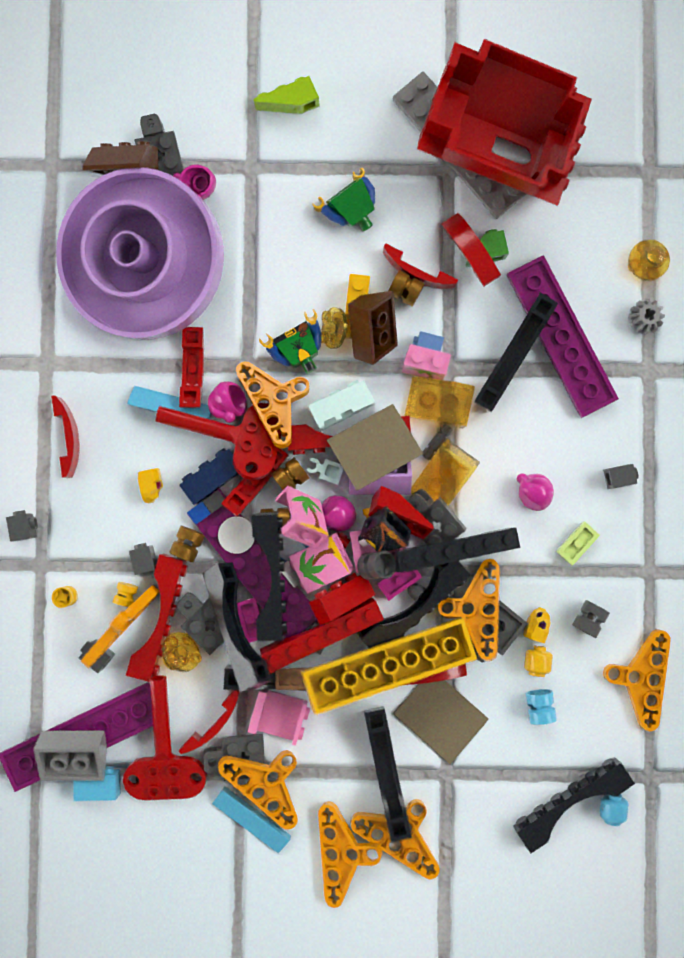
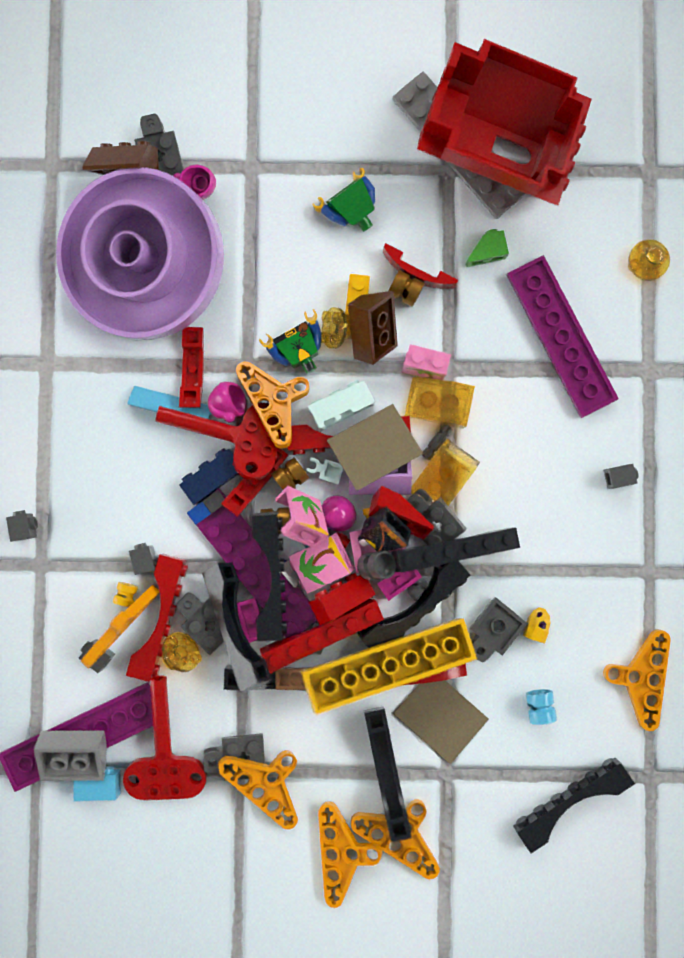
(59, 596): yellow wheel -> none
(67, 463): red slope -> none
(150, 484): yellow rock -> none
(184, 550): pearl gold wheel -> none
(197, 740): red slope -> none
(236, 535): white sticker -> none
(251, 820): medium azure slope -> none
(279, 715): bright pink panel -> none
(290, 98): lime slope -> none
(428, 341): medium blue brick -> none
(472, 249): red slope -> none
(478, 619): light orange beam -> none
(516, 352): black arch -> none
(535, 491): dark pink piece -> none
(538, 661): yellow head -> none
(577, 543): yellowish green plate -> none
(585, 624): dark grey wheel -> none
(614, 809): medium azure head -> none
(652, 311): light grey gear -> none

